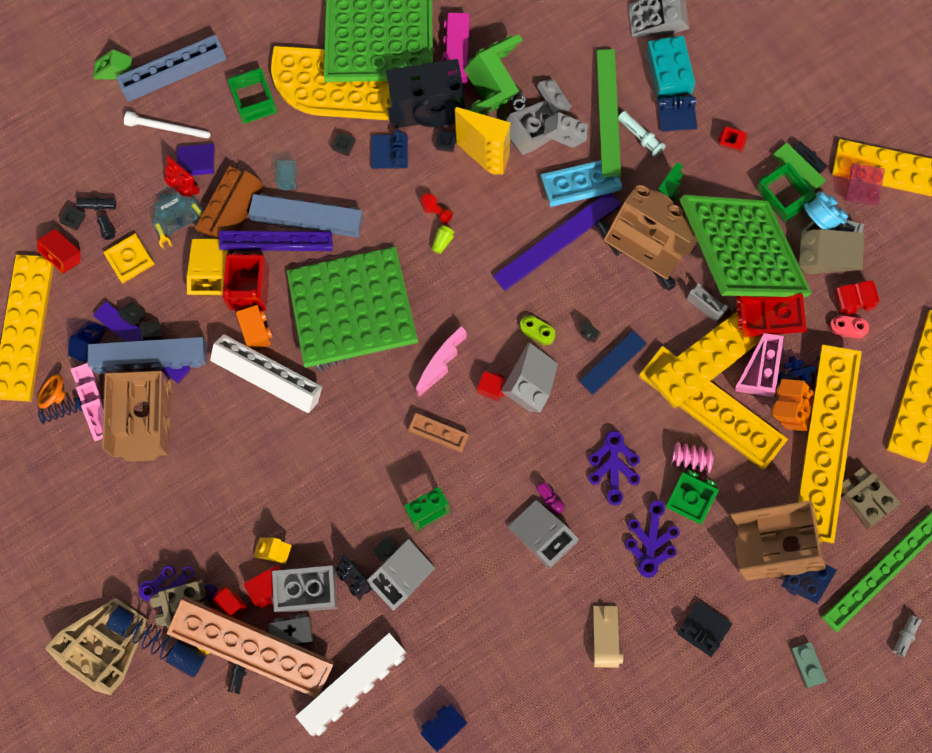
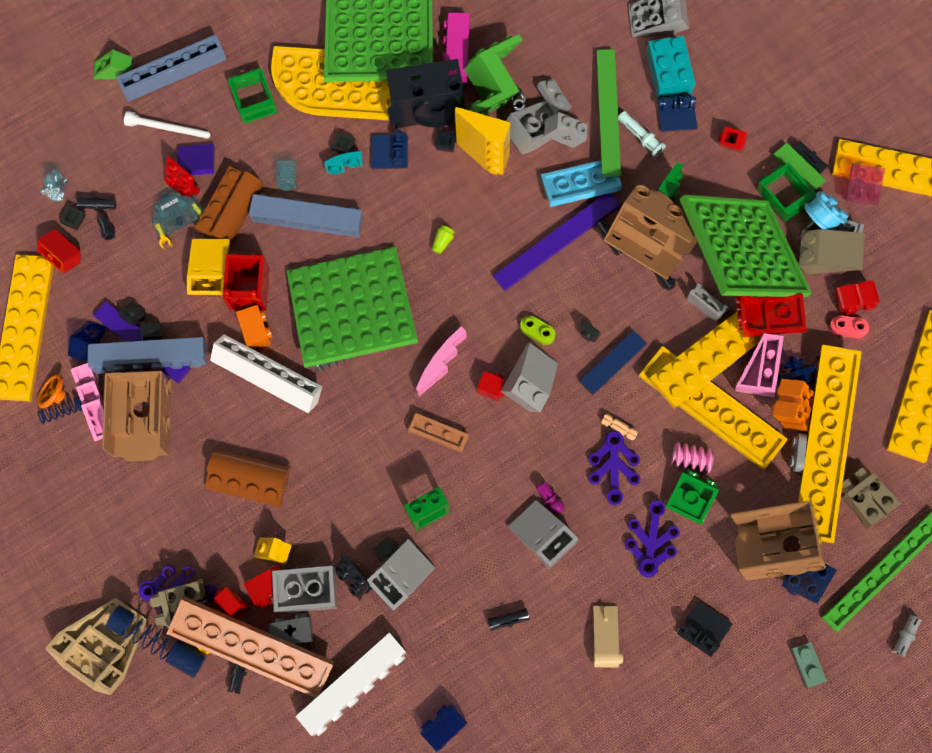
(54, 185): none -> clear light blue hips
(128, 258): yellow tile -> none
(247, 477): none -> dark orange brick
(275, 240): dark purple tile -> none
(337, 164): none -> teal slope
(430, 205): red leg -> none
(508, 619): none -> black pin
(619, 426): none -> light nougat axle
(799, 445): none -> light grey plate

